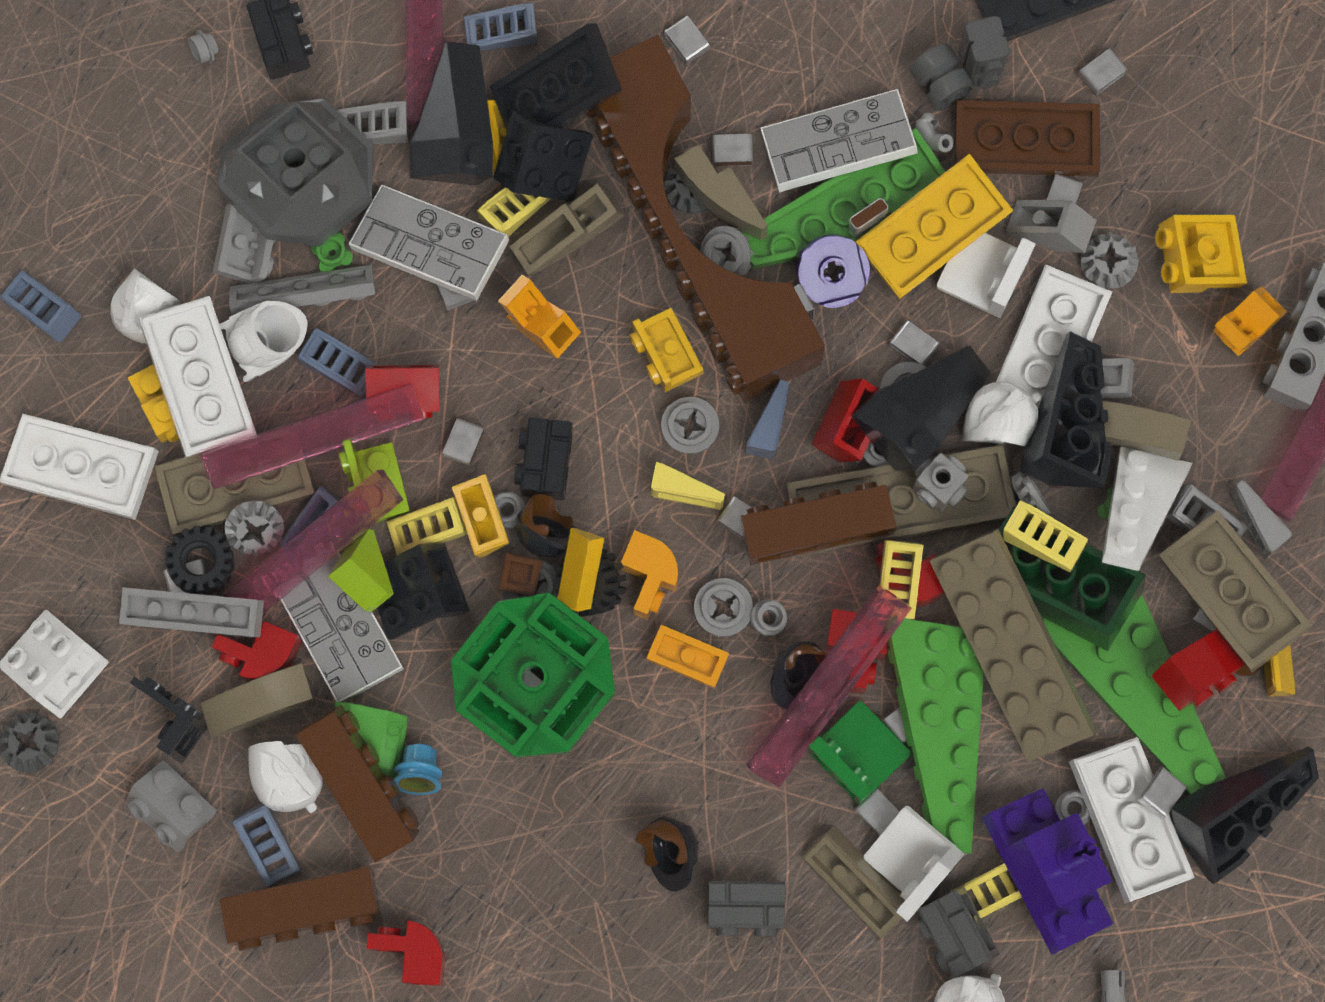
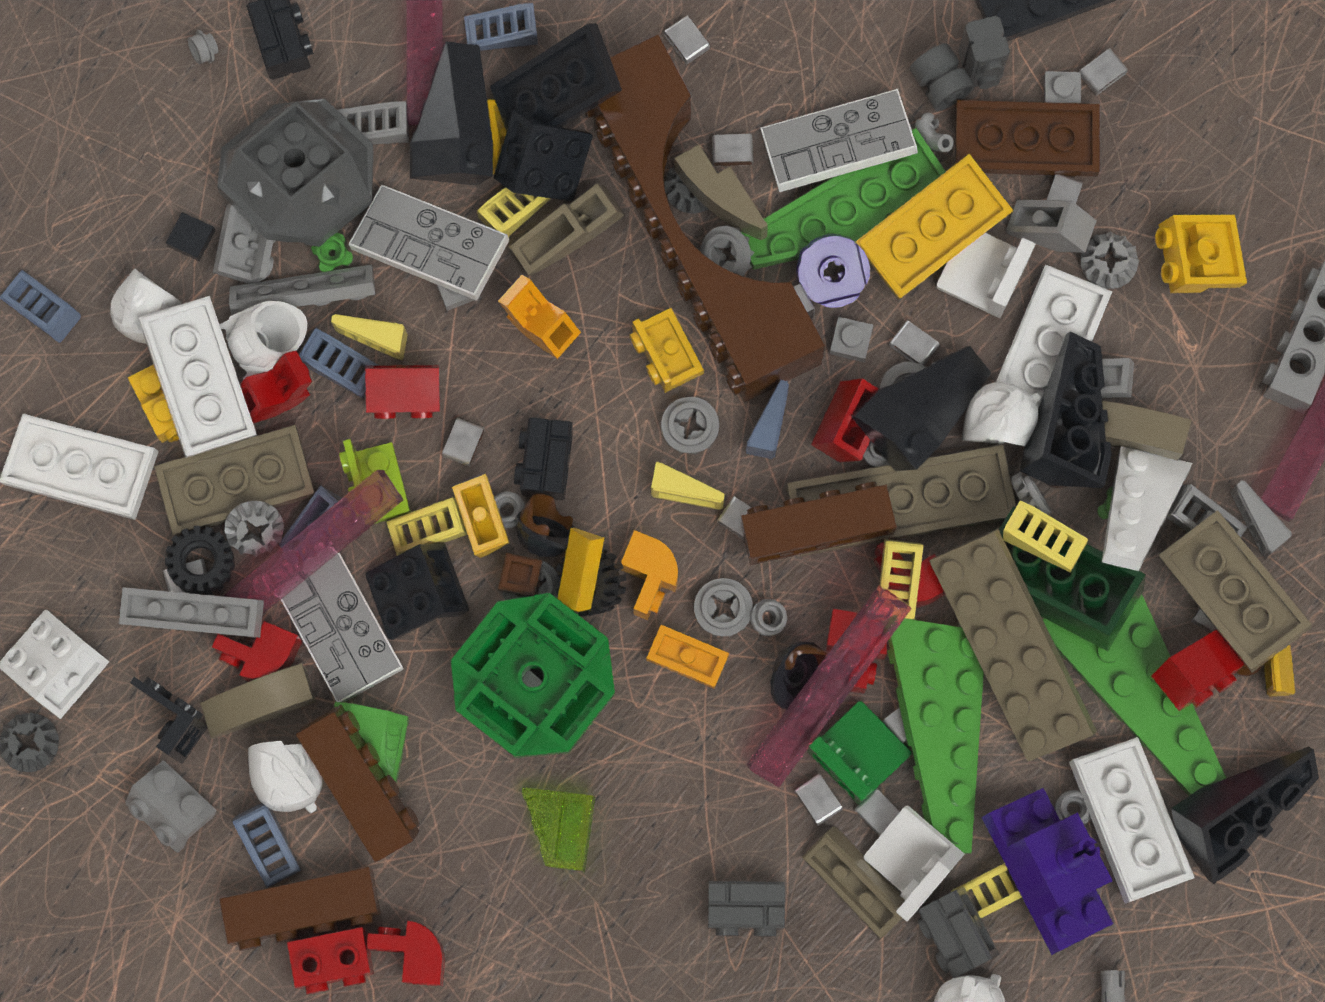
(190, 236): none -> black tile
(277, 389): none -> red brick
(312, 436): clear pink plate -> none
(330, 959): none -> red brick
(363, 572): lime slope -> none
(379, 335): none -> light yellow slope
(418, 771): dark azure piece -> none
(562, 826): none -> clear neon green wing
(670, 851): black piece -> none
(818, 799): none -> flat silver piece
(851, 339): none -> light grey plate
(868, 217): piece -> none
(939, 495): light grey brick -> none
(1062, 87): none -> light grey plate
(1162, 793): flat silver piece -> none
(1249, 321): light orange brick -> none

